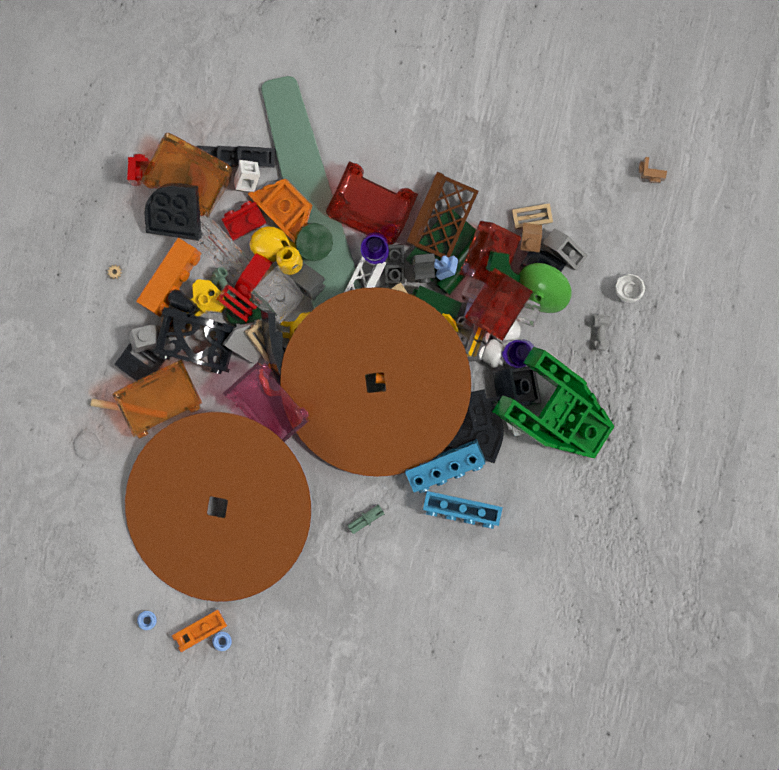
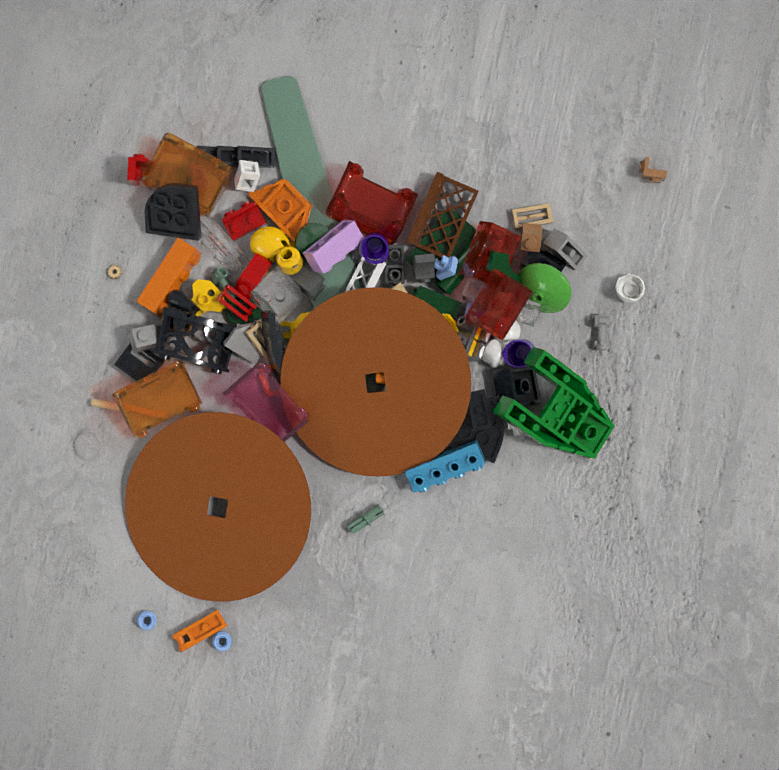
(333, 246): none -> lavender brick
(462, 508): dark azure brick -> none

